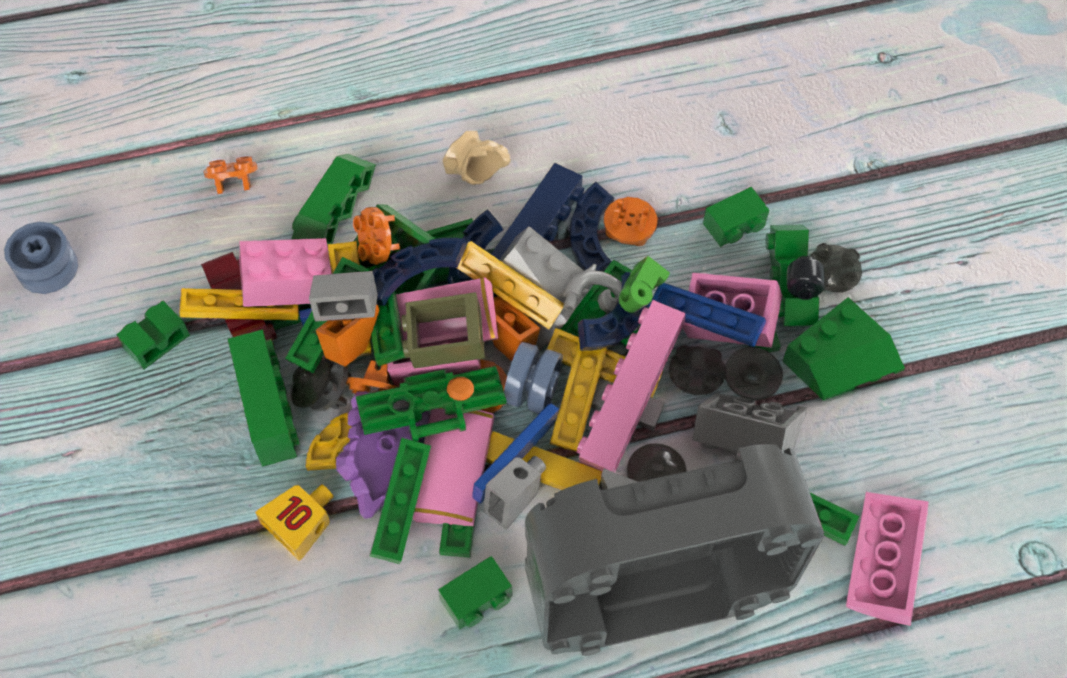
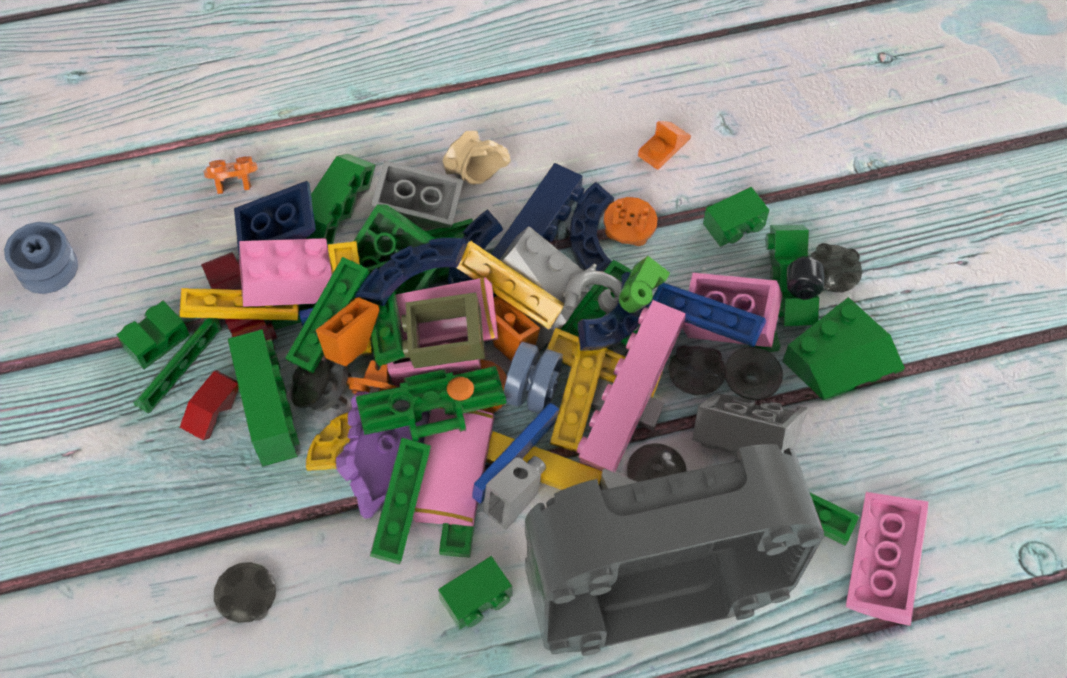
(178, 365): none -> green slope
(211, 398): none -> red slope
(245, 592): none -> clear smoke dish
(277, 216): none -> dark blue slope
(296, 518): yellow torso -> none
(343, 296): light grey brick -> none
(374, 235): orange plate -> none
(418, 195): none -> light grey slope
(663, 144): none -> orange slope

